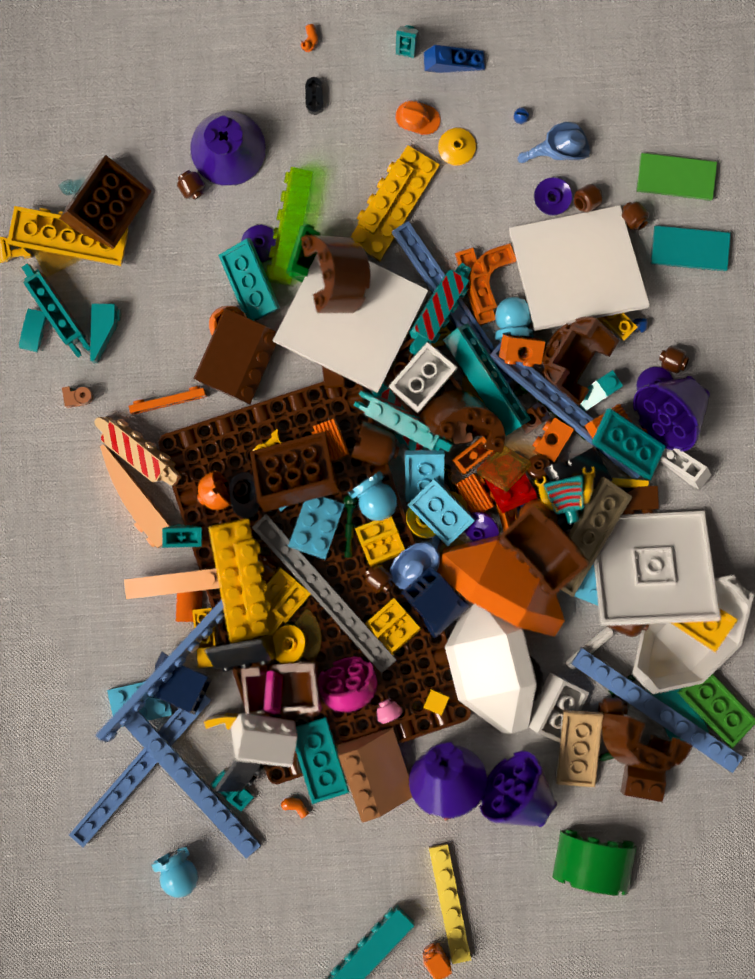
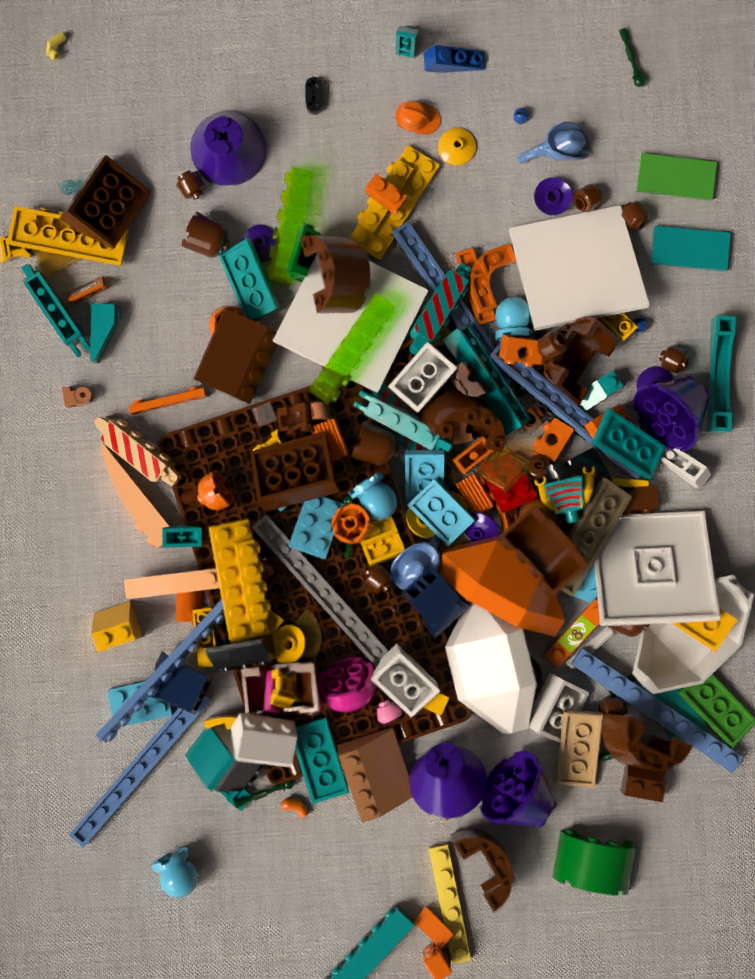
(32, 330): teal slope -> none
(52, 46): none -> light yellow arm
(86, 290): none -> orange slope
(115, 627): none -> yellow slope
(192, 784): medium blue plate -> none
(206, 236): none -> reddish brown cylinder
(210, 758): none -> teal tile
(243, 495): black piece -> none
(263, 793): none -> dark green piece
(264, 414): none -> clear tile
(280, 696): none -> yellow piece
(284, 594): yellow slope -> none
(294, 419): none -> reddish brown cylinder
(312, 39): orange arm -> none
(319, 412): none -> nougat leg
(351, 524): none -> orange cylinder
(352, 348): none -> clear neon green brick
(386, 194): none -> orange brick
(393, 626): yellow slope -> none
(404, 680): none -> white slope
(434, 927): none -> orange tile
(467, 383): none -> reddish brown cylinder
(498, 887): none -> reddish brown cylinder
(552, 345): none -> reddish brown head
(574, 635): none -> plate
(639, 79): none -> dark green piece
(719, 410): none -> teal arch

